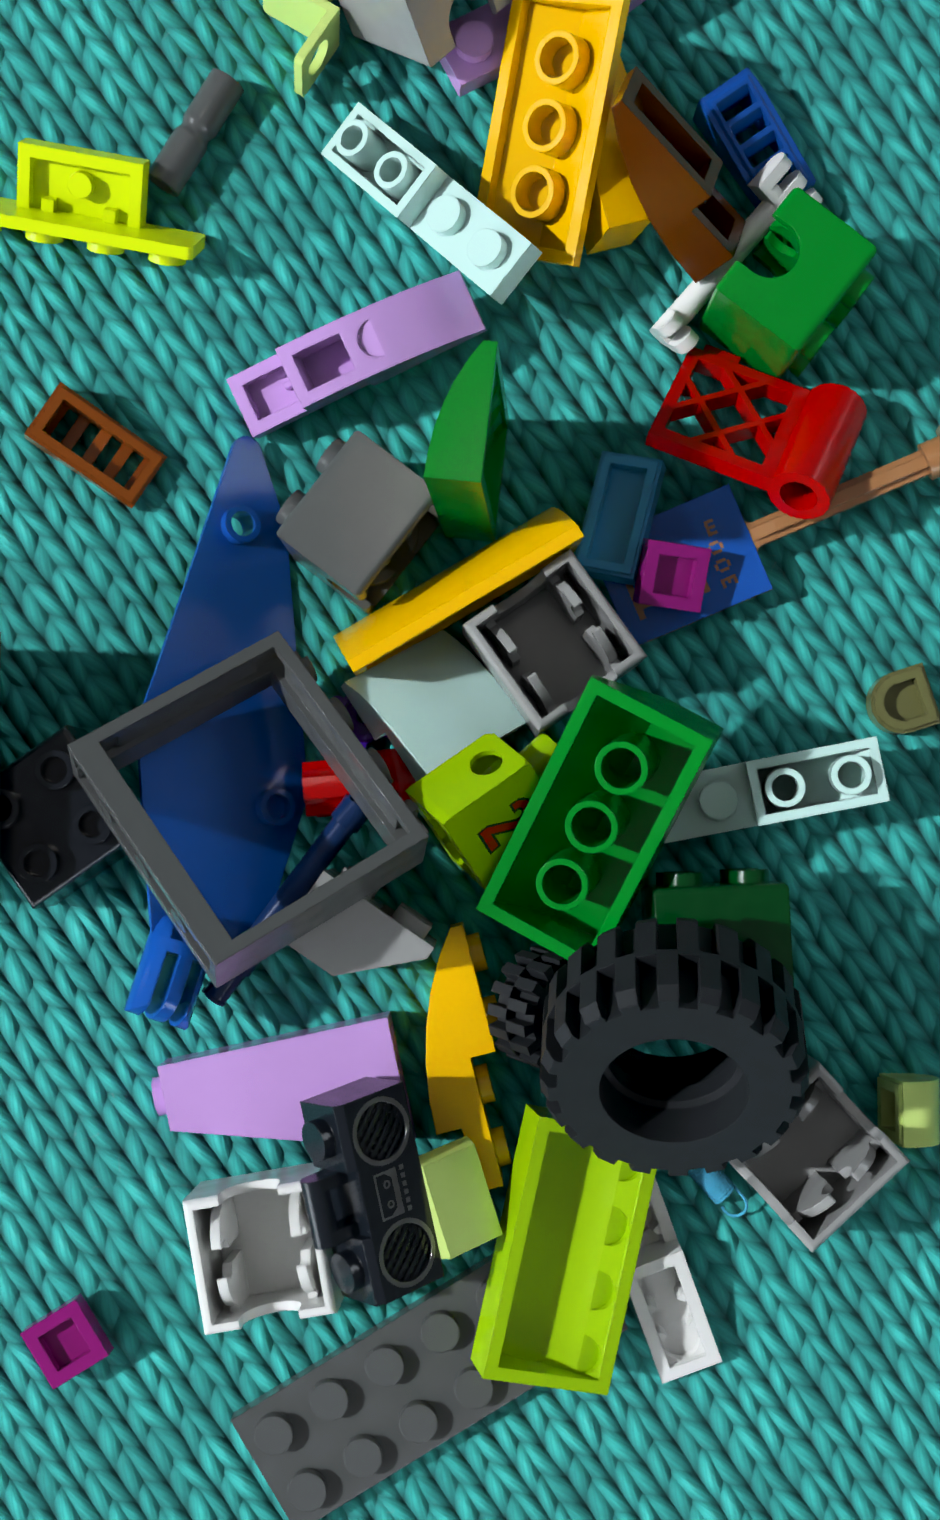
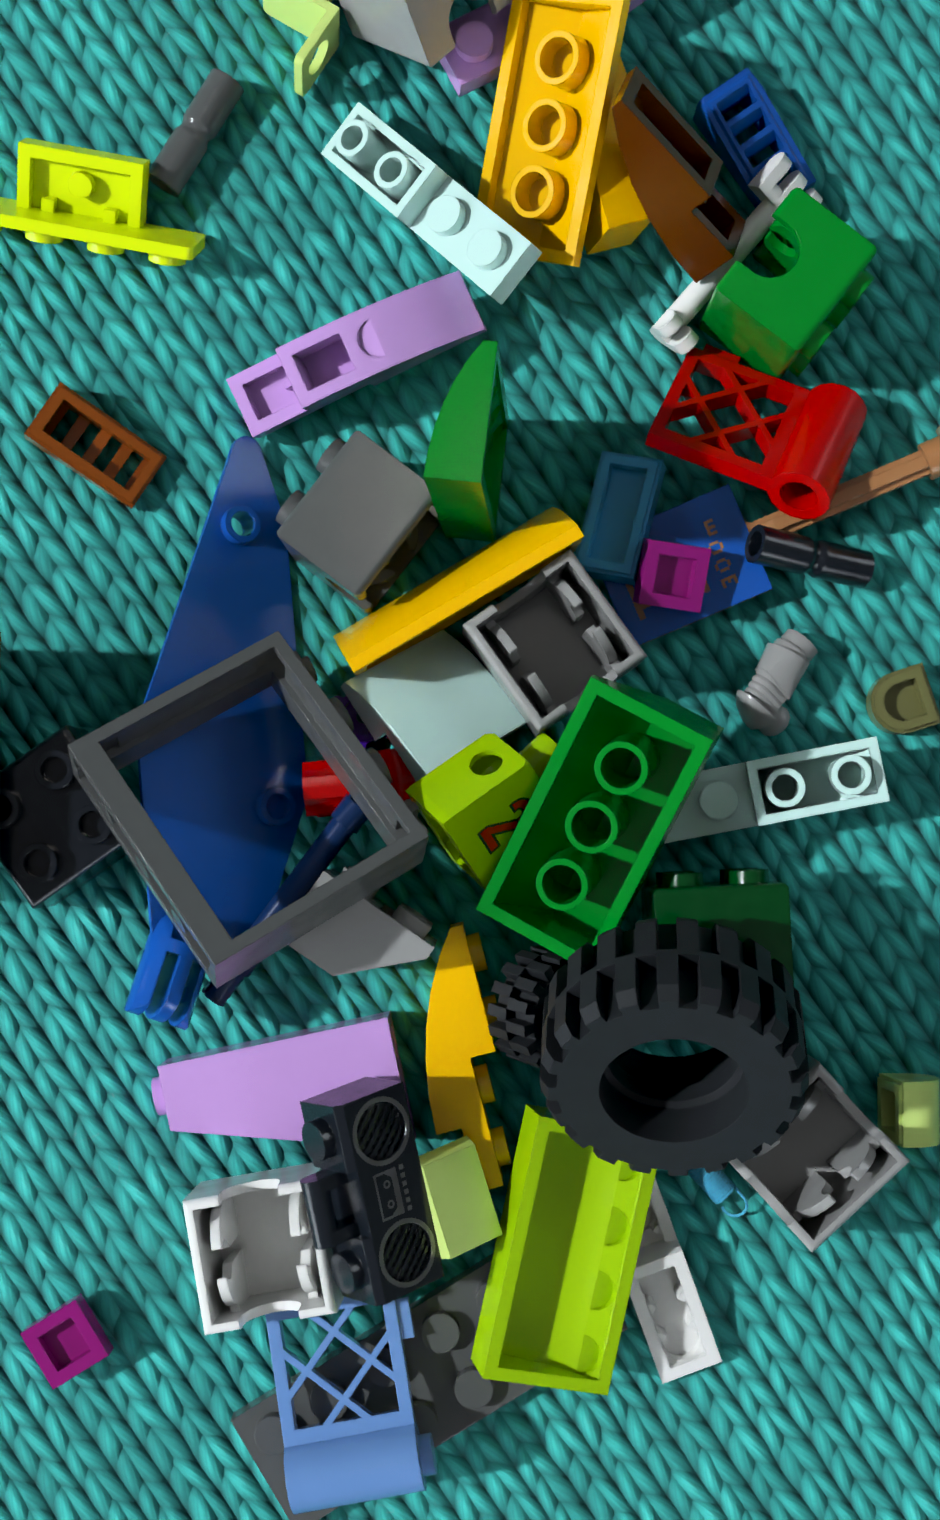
(358, 1455): none -> medium blue piece
(774, 683): none -> light grey arm
(803, 555): none -> black piece

